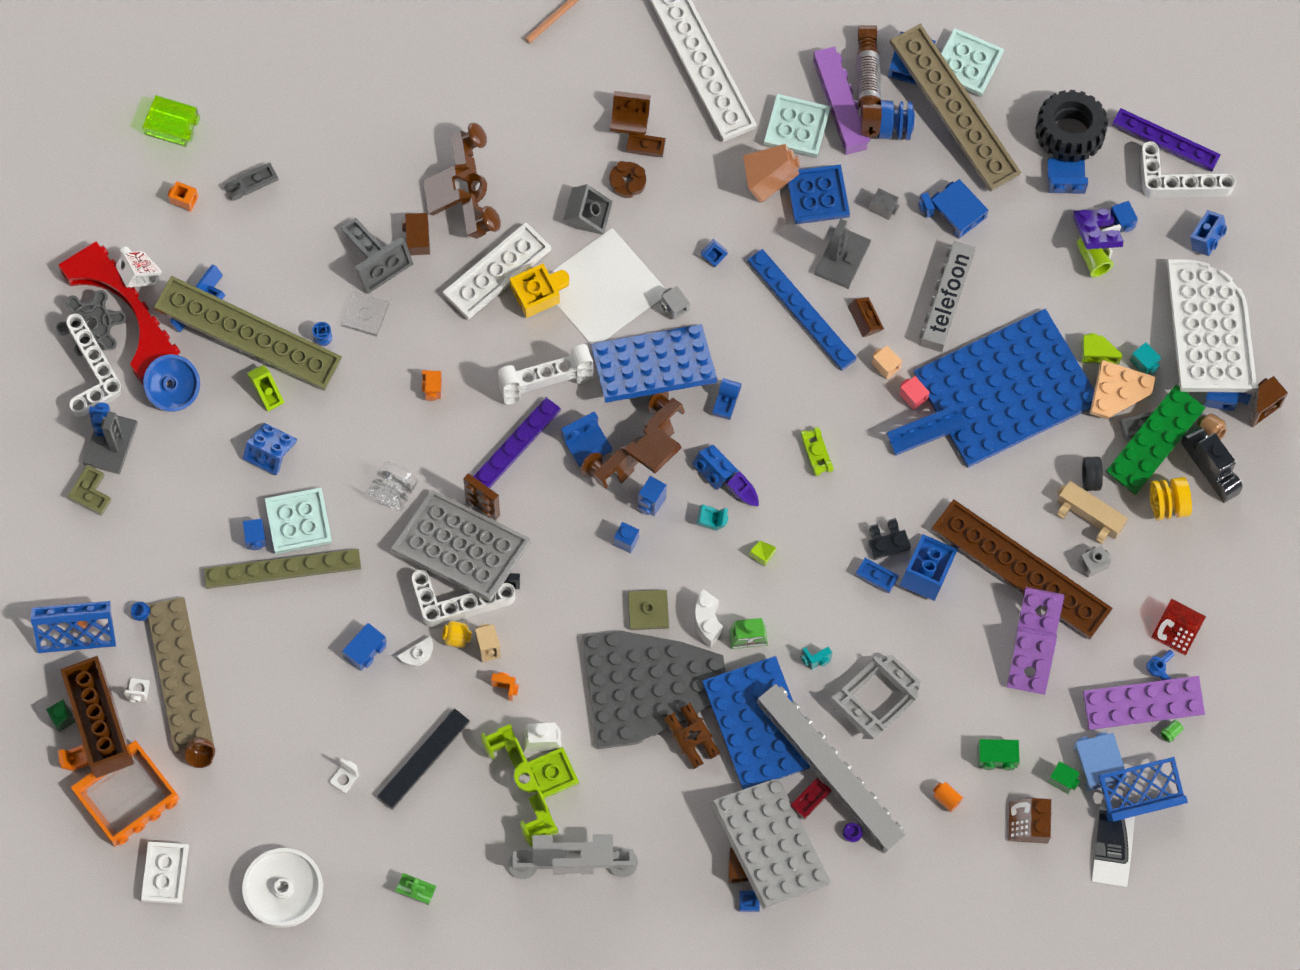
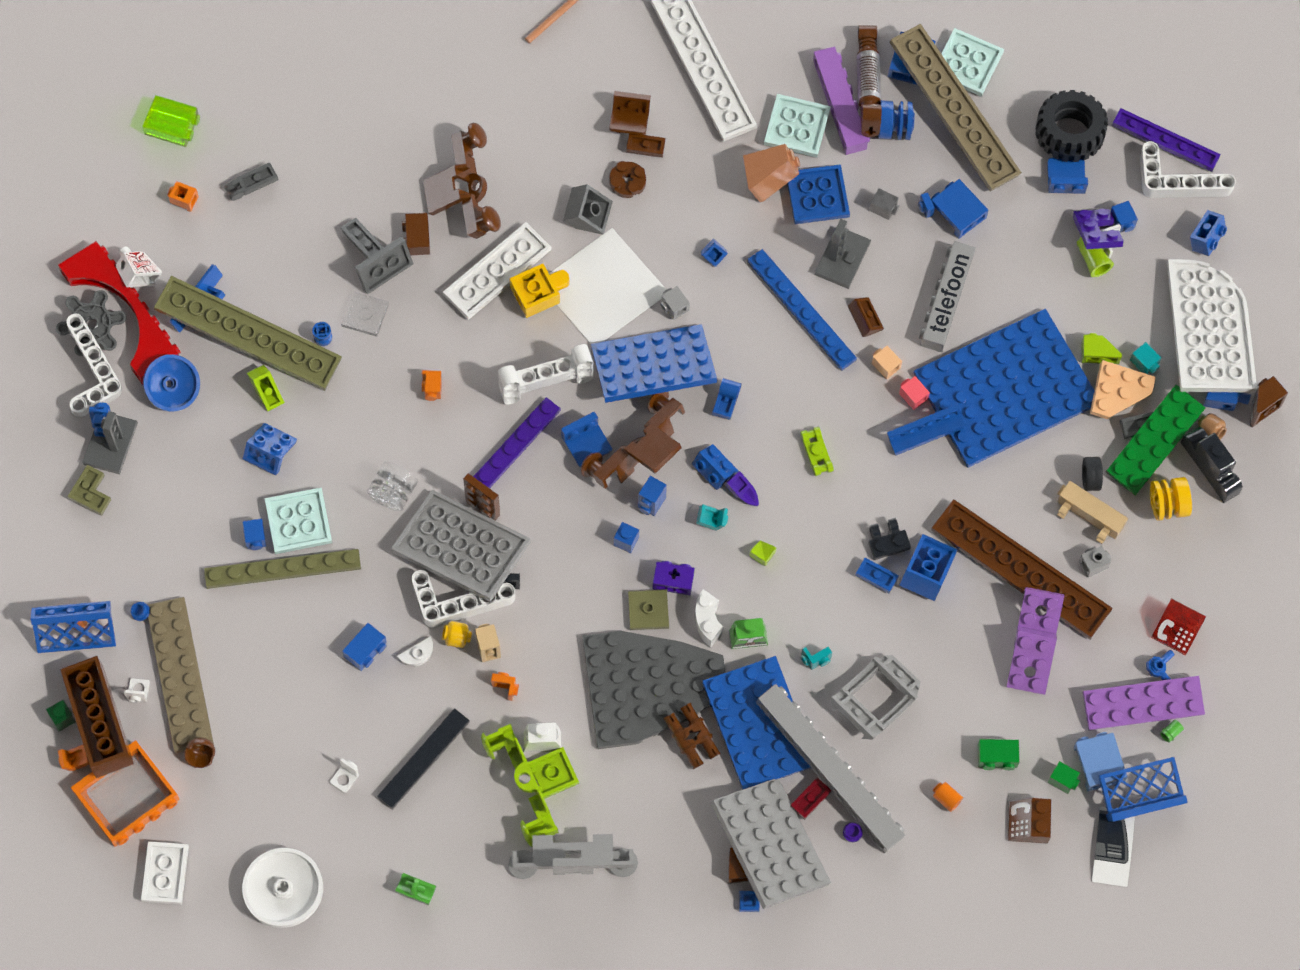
(681, 584): none -> dark purple brick

